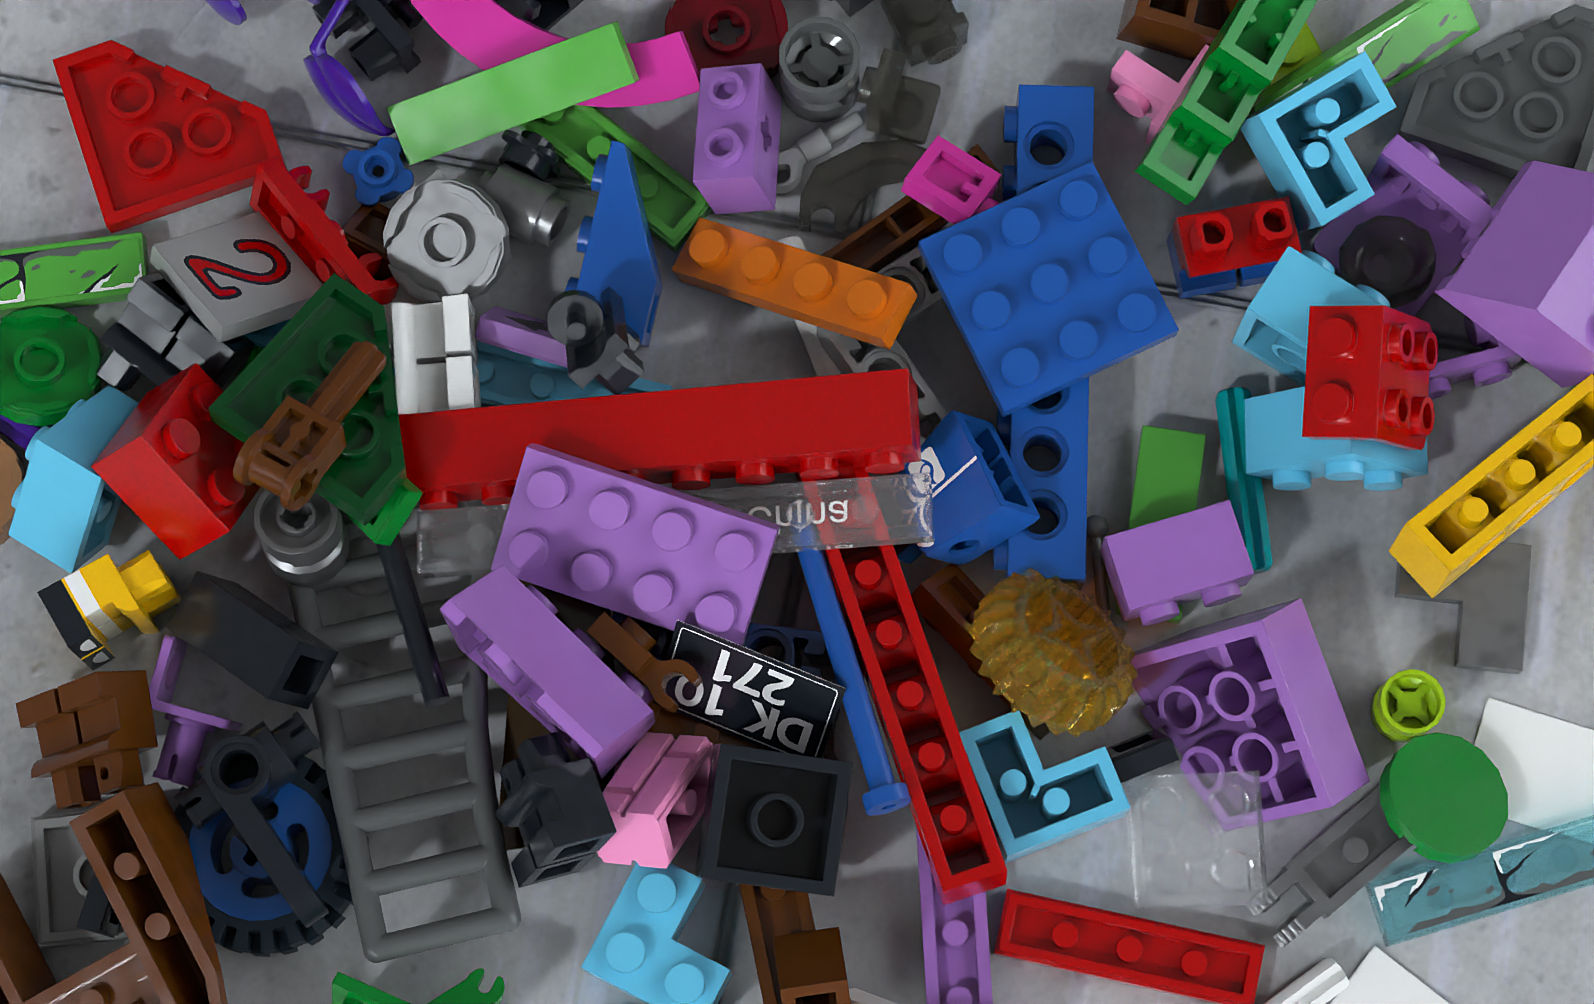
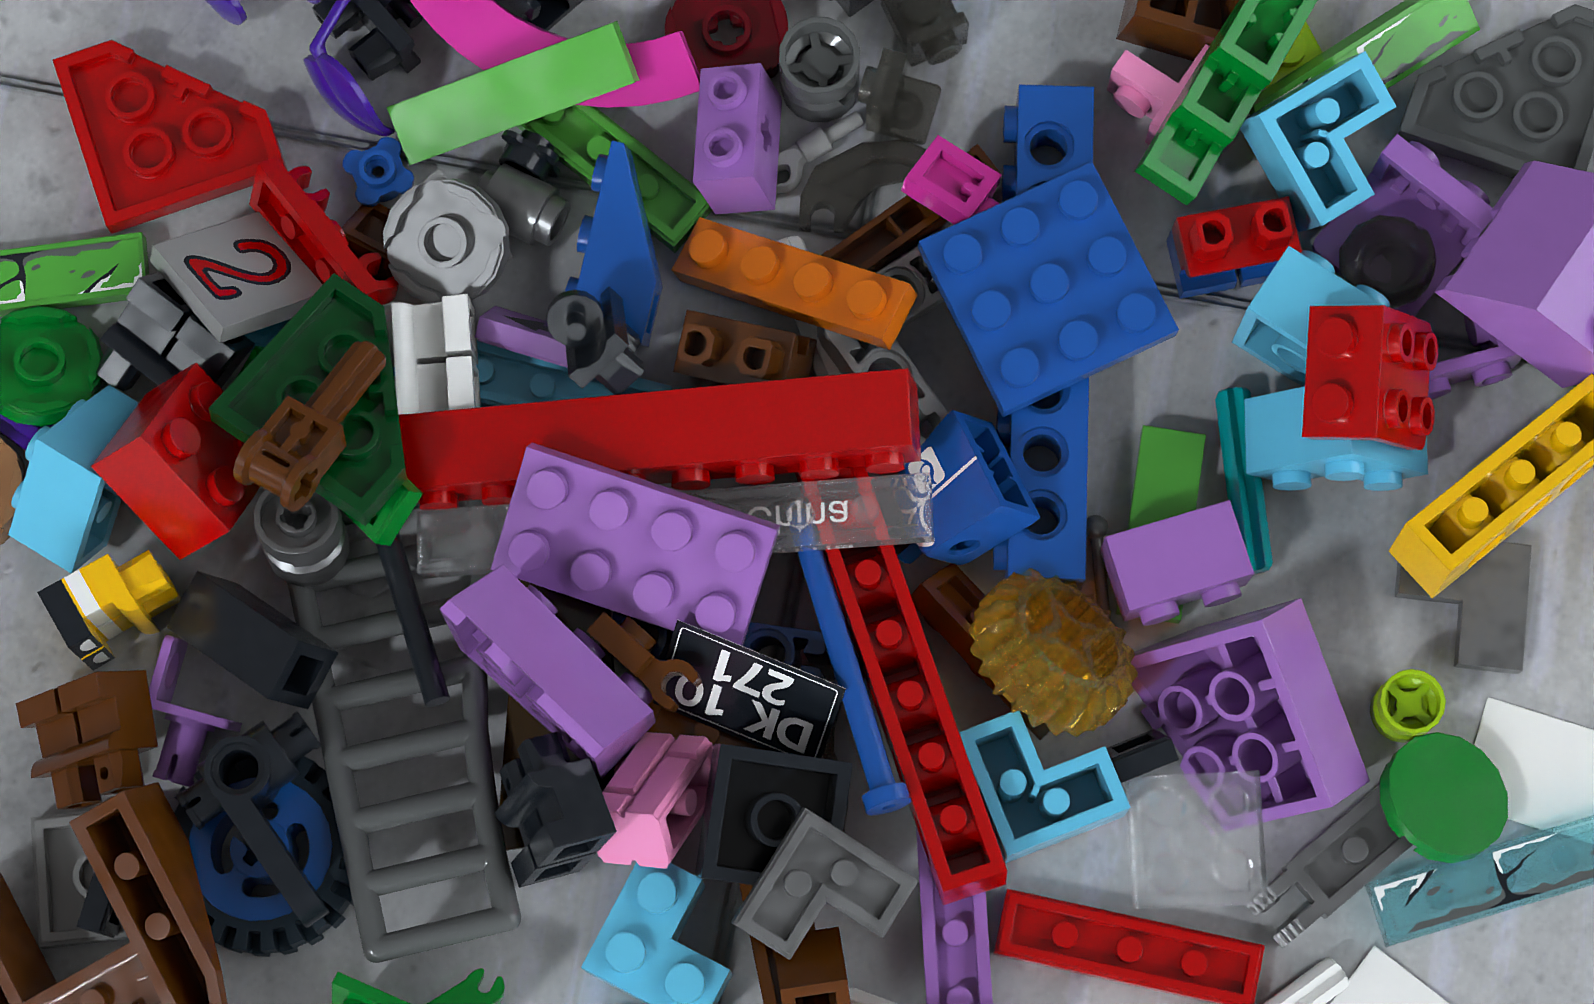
(740, 351): none -> reddish brown hips
(816, 868): none -> flat silver tile

